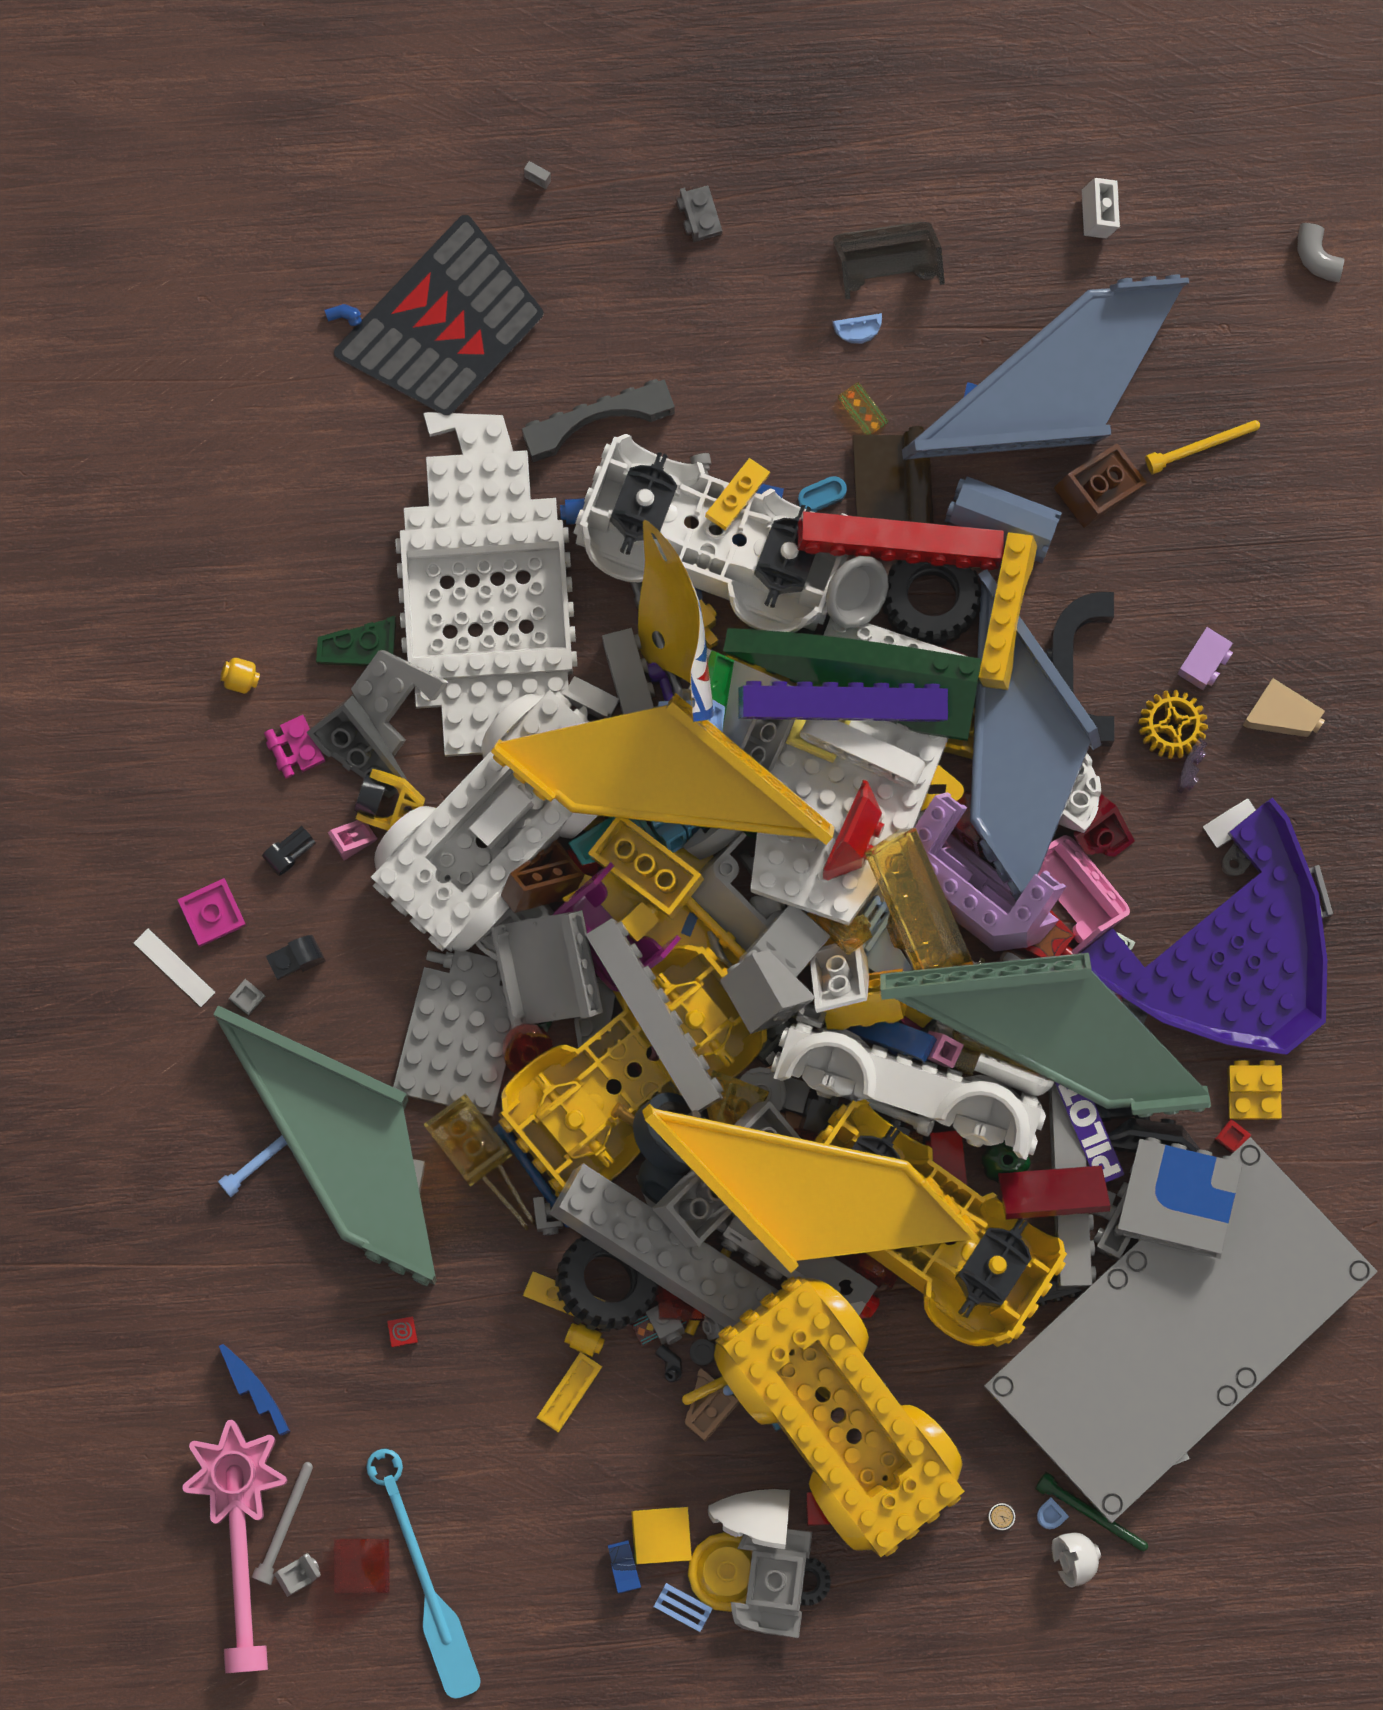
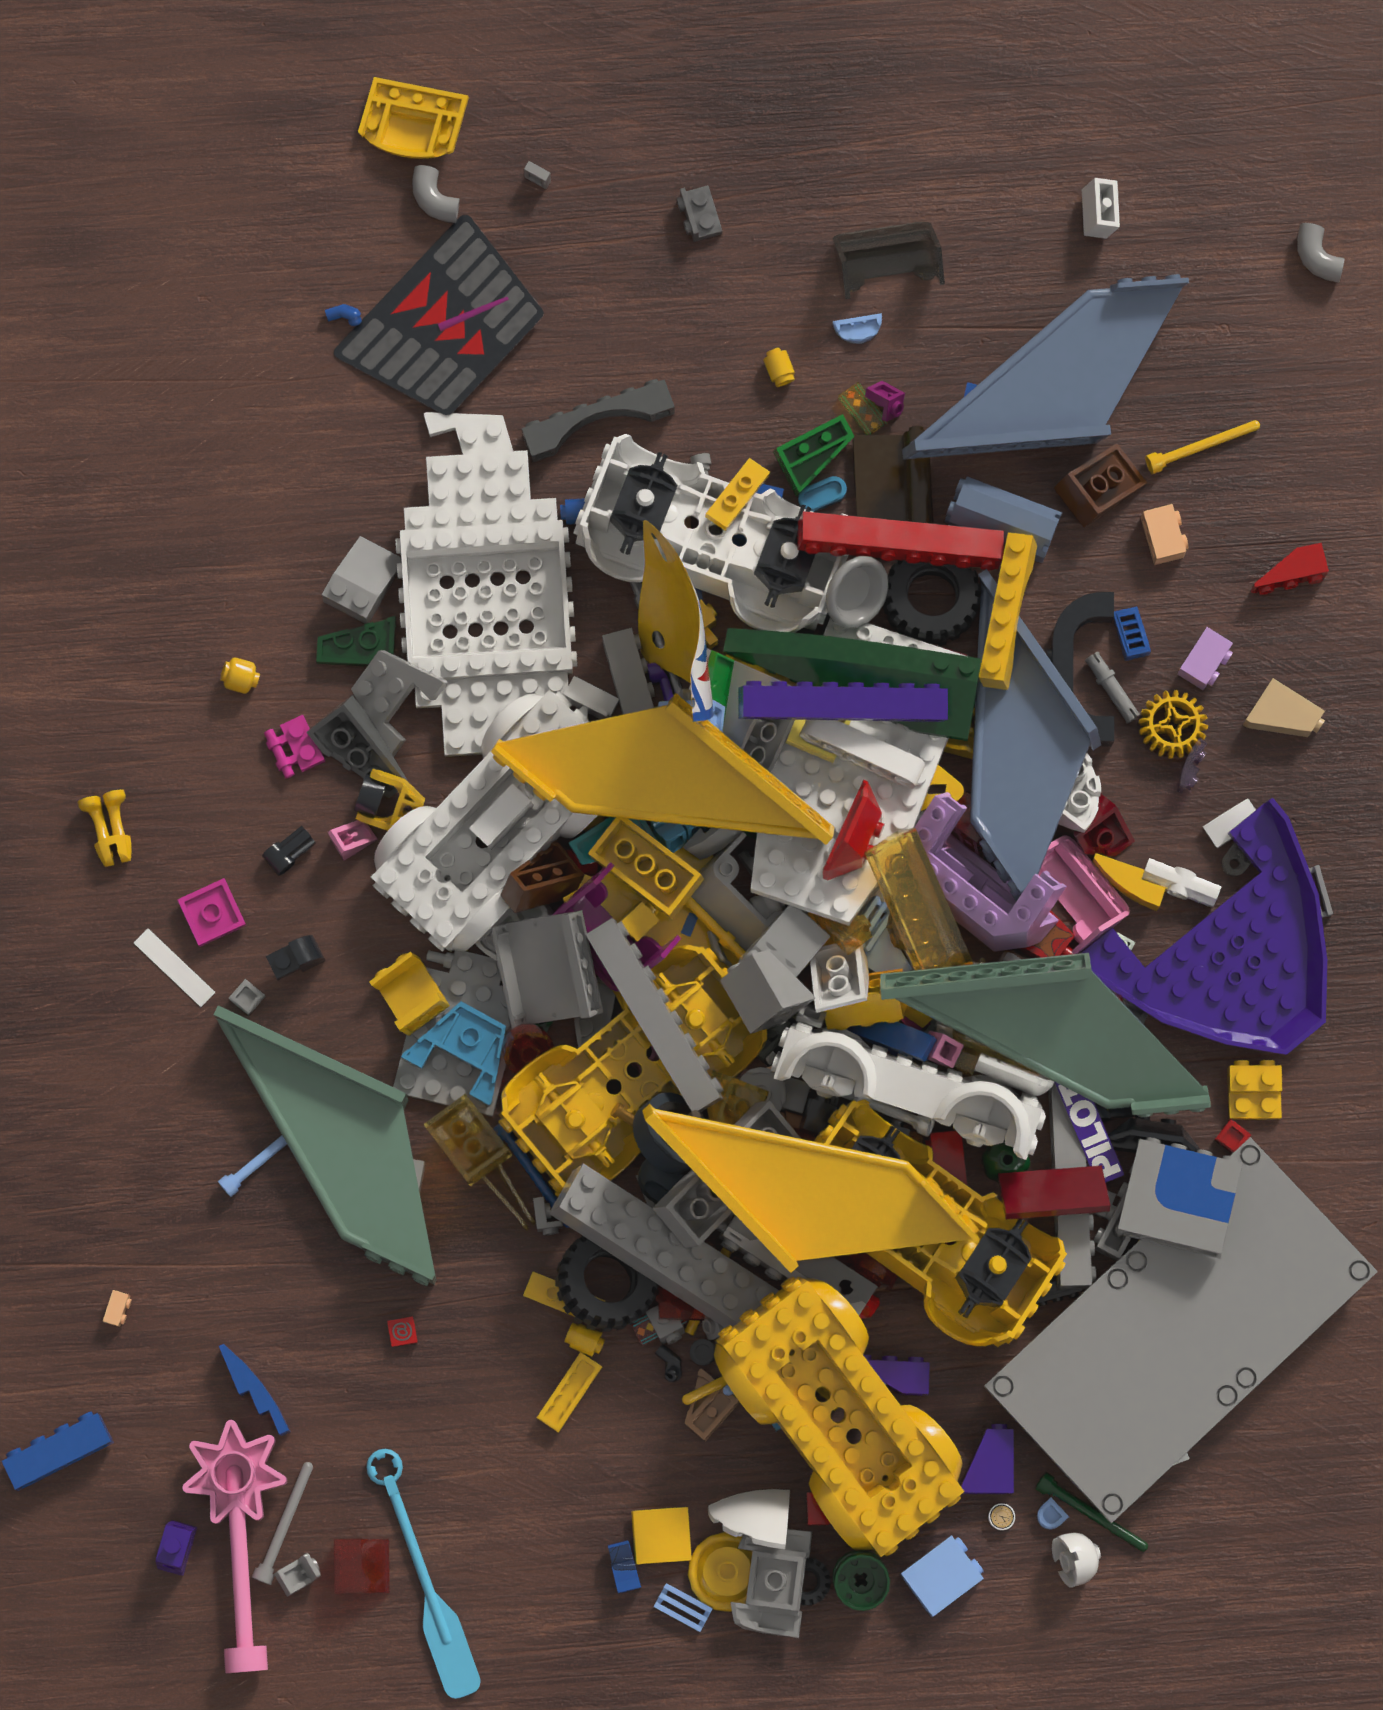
(57, 1451): none -> blue brick
(93, 807): none -> yellow piece
(116, 1308): none -> light nougat piece
(175, 1547): none -> dark purple torso
(362, 580): none -> light grey slope
(410, 992): none -> yellow panel
(412, 119): none -> yellow slope
(429, 197): none -> light grey cylinder
(455, 320): none -> magenta bar
(470, 1038): none -> dark azure wing
(779, 367): none -> yellow brick
(811, 452): none -> green wedge
(861, 1595): none -> dark green wheel
(887, 397): none -> magenta bracket
(903, 1376): none -> dark purple slope
(942, 1575): none -> light blue brick
(992, 1463): none -> dark purple slope
(1112, 687): none -> light grey pin
(1129, 881): none -> yellow slope
(1137, 652): none -> blue slope
(1164, 534): none -> light nougat brick
(1181, 883): none -> white piece
(1300, 566): none -> red slope

